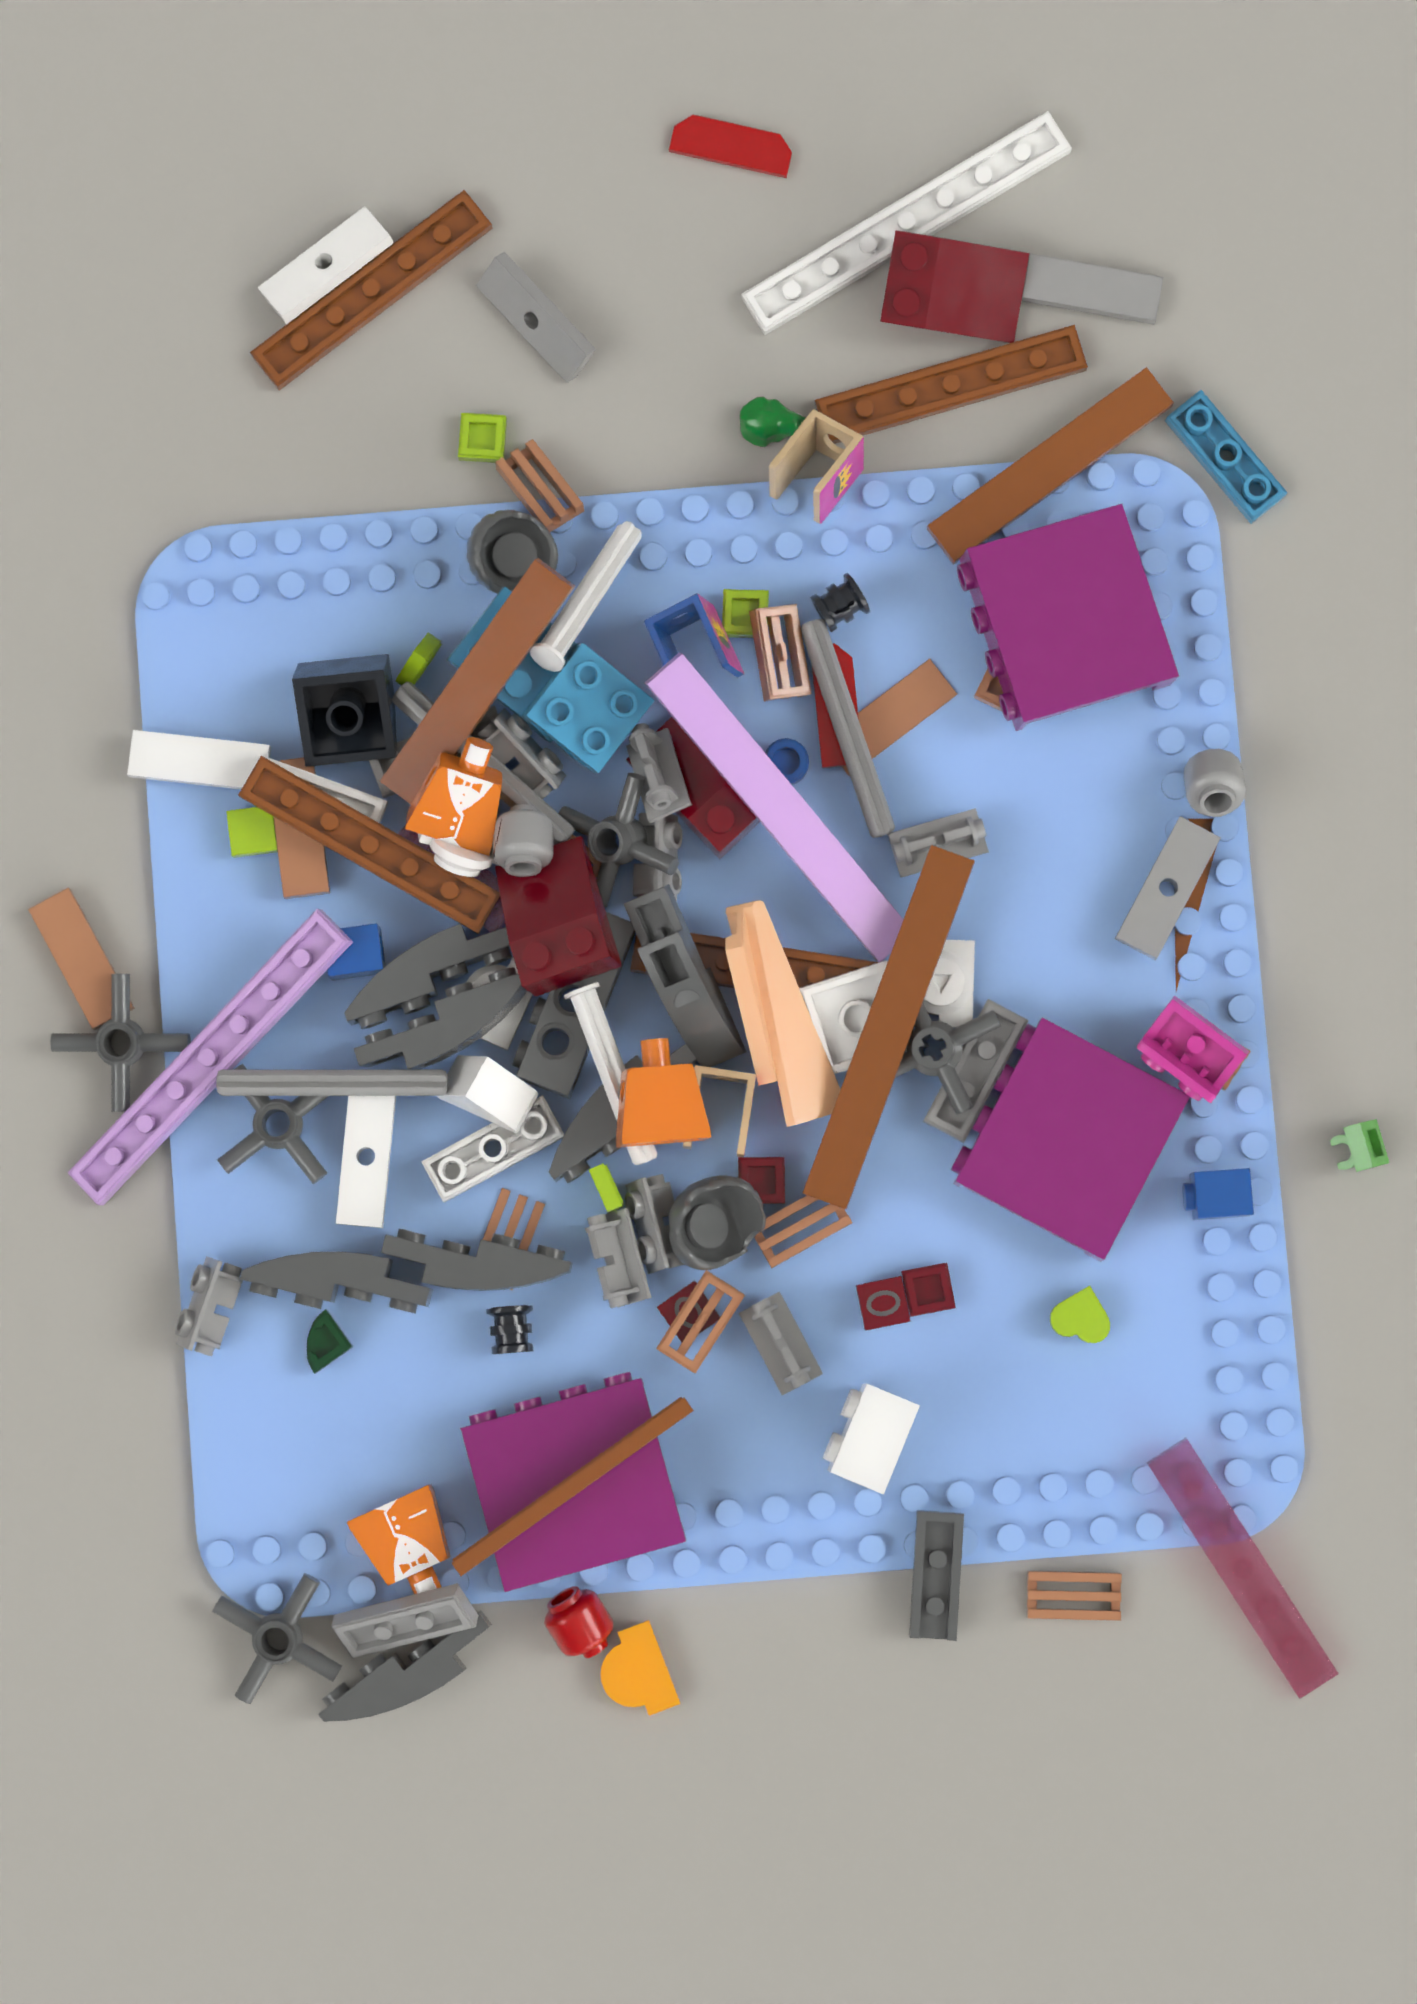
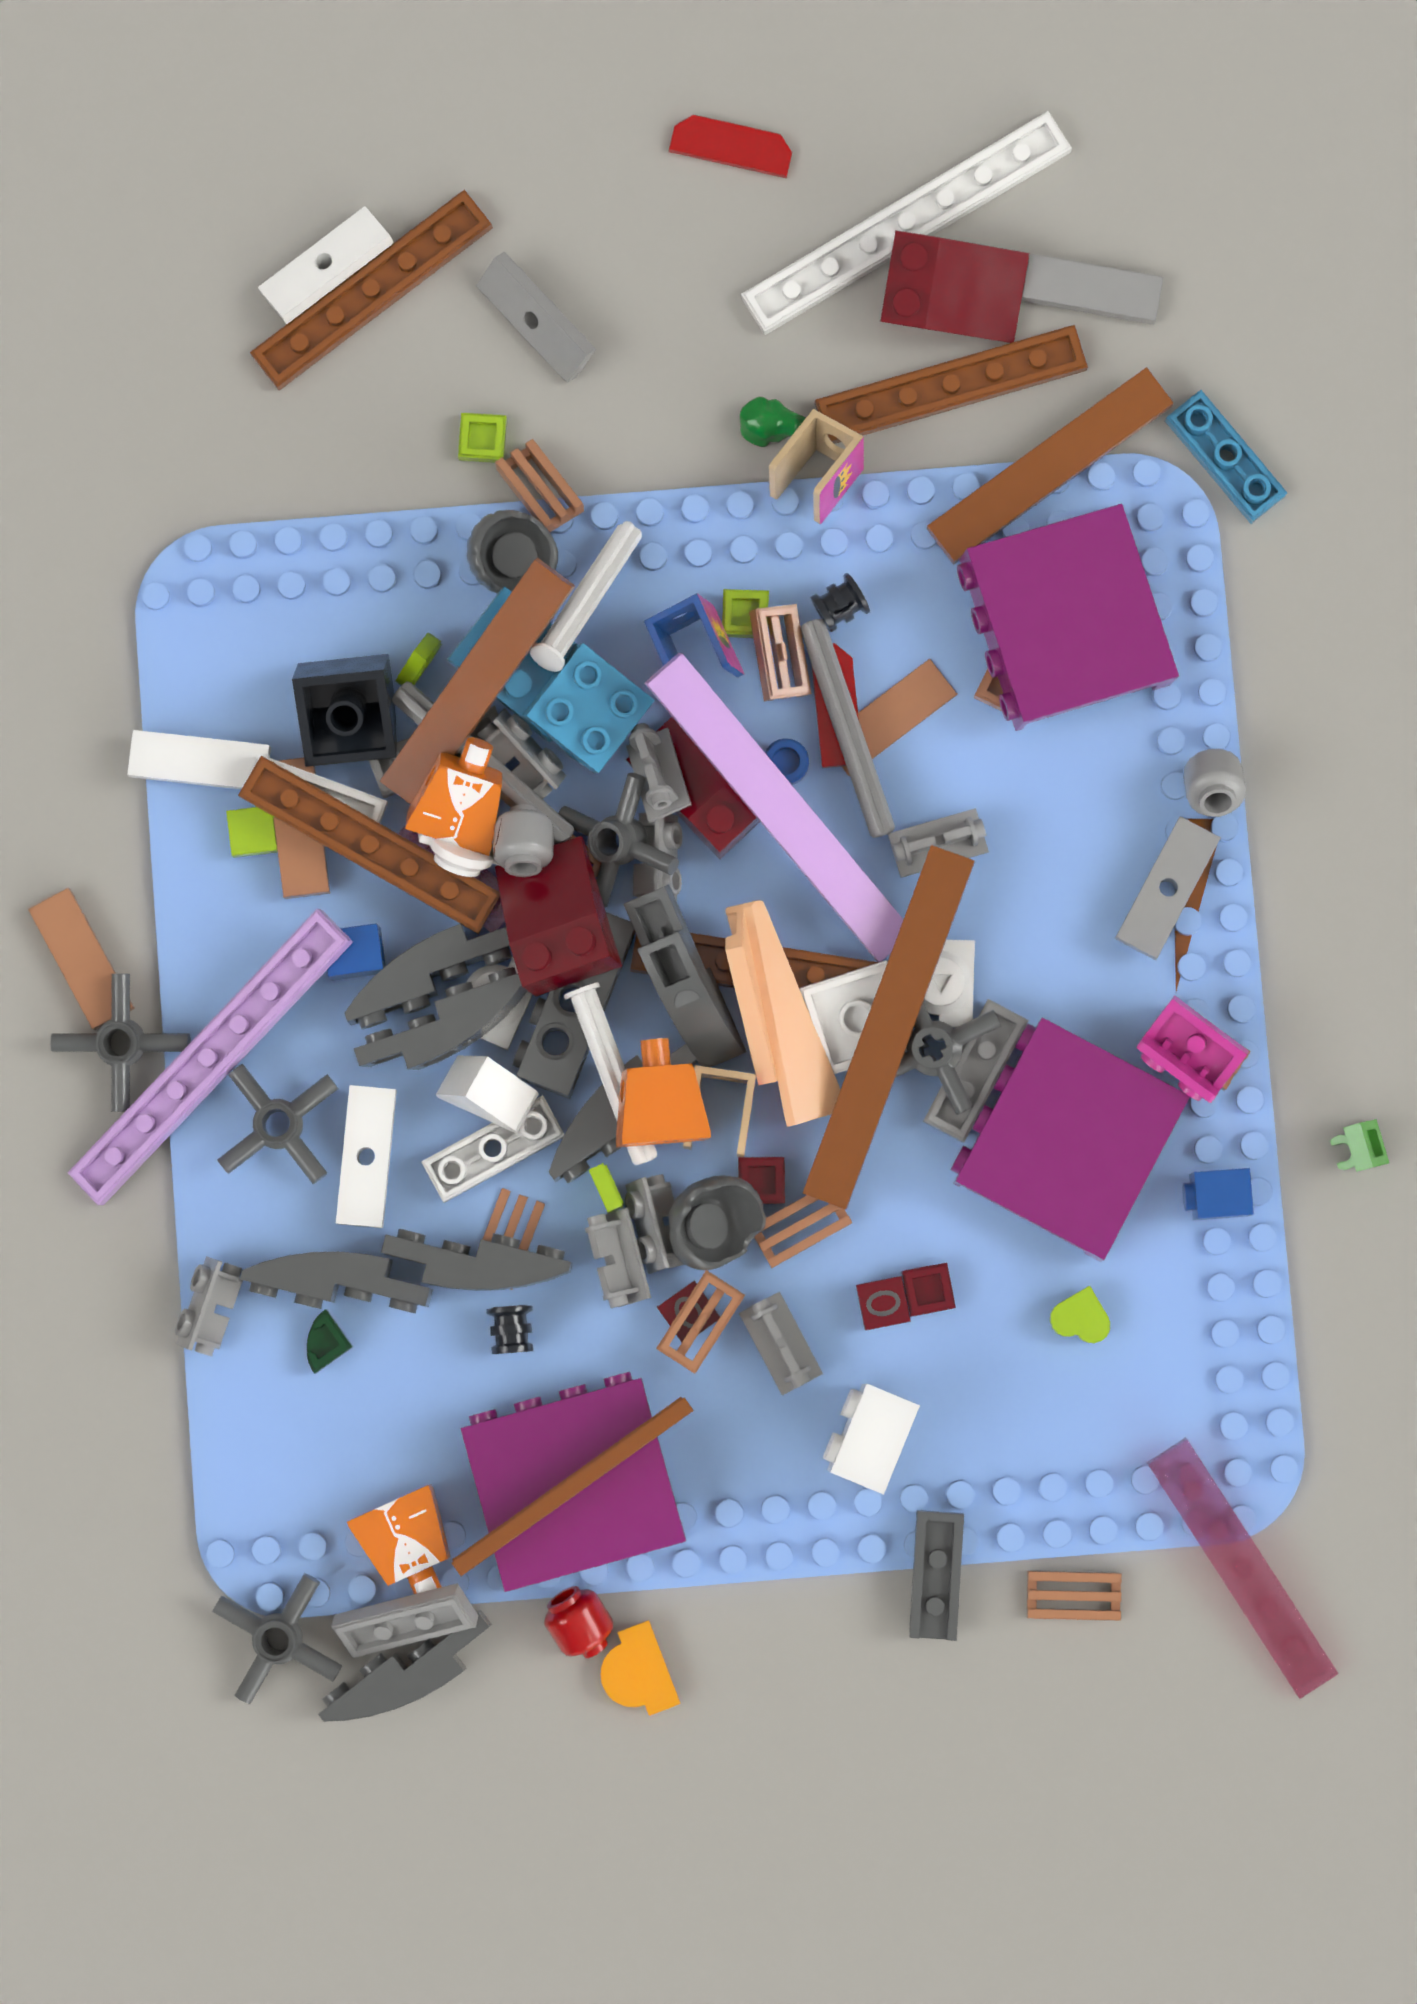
(332, 1082): light grey axle -> none

